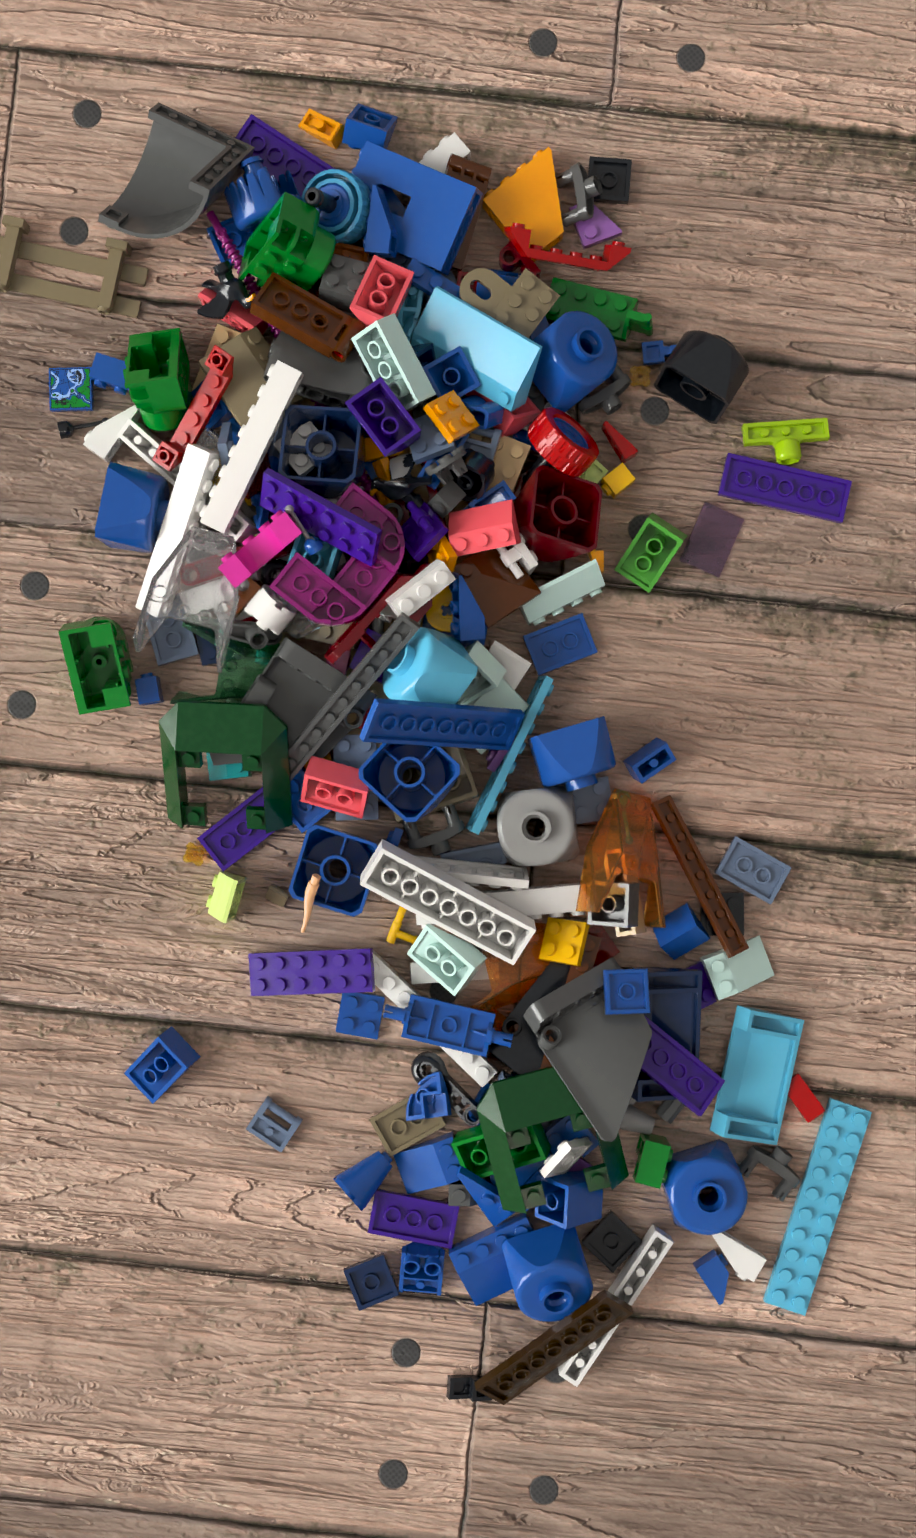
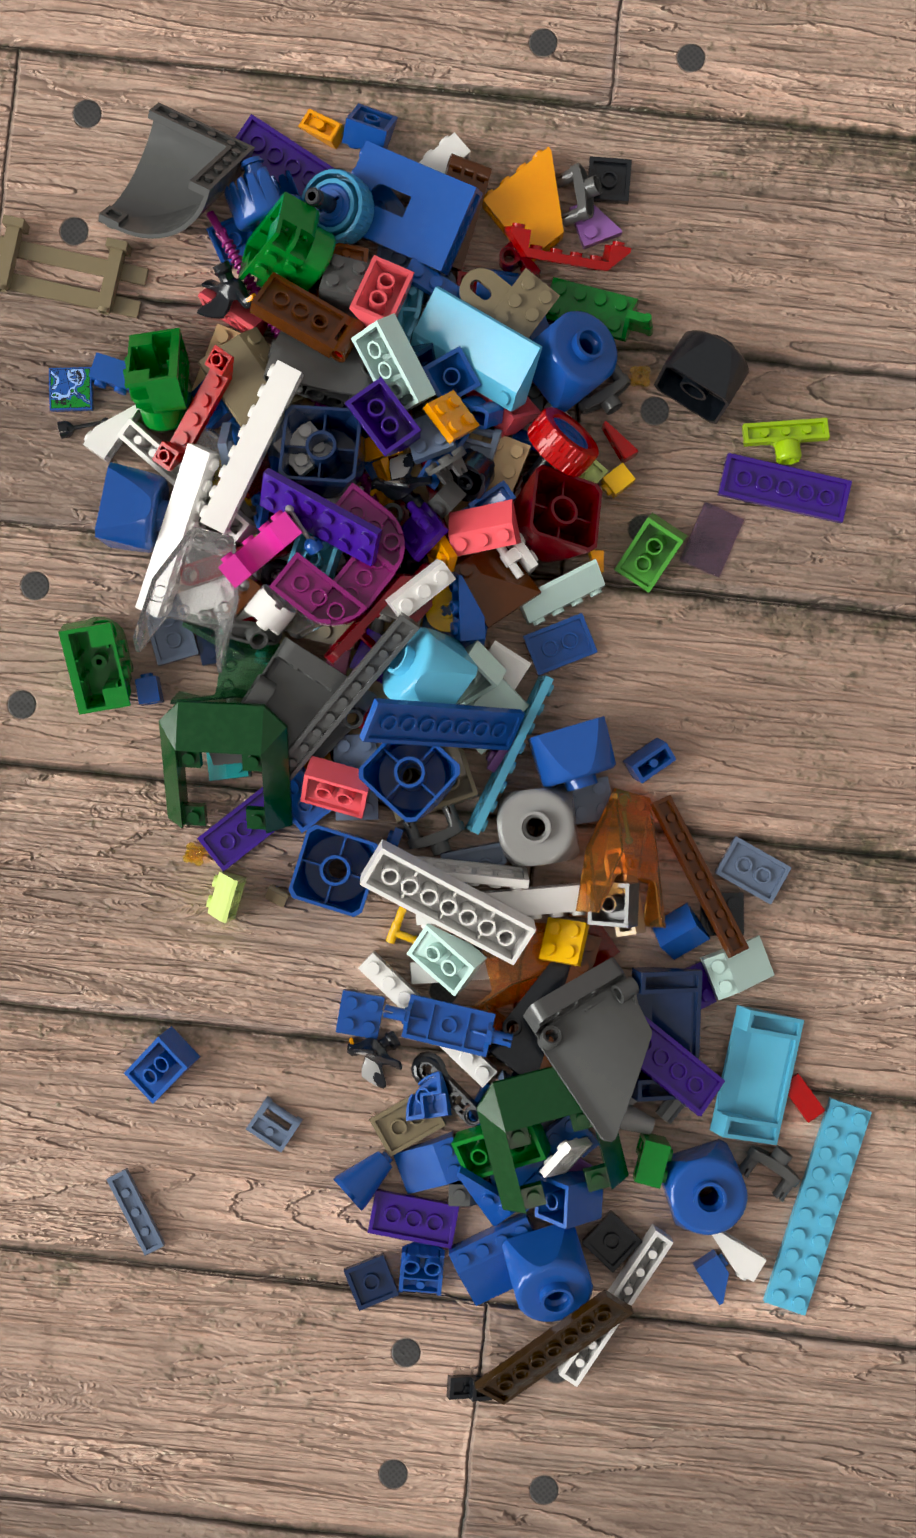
(135, 1211): none -> sand blue plate
(309, 897): light nougat animal -> none
(312, 972): dark purple plate -> none
(375, 1056): none -> black animal
(381, 230): blue slope -> none
(626, 991): blue tile -> none
(655, 353): blue plate -> none

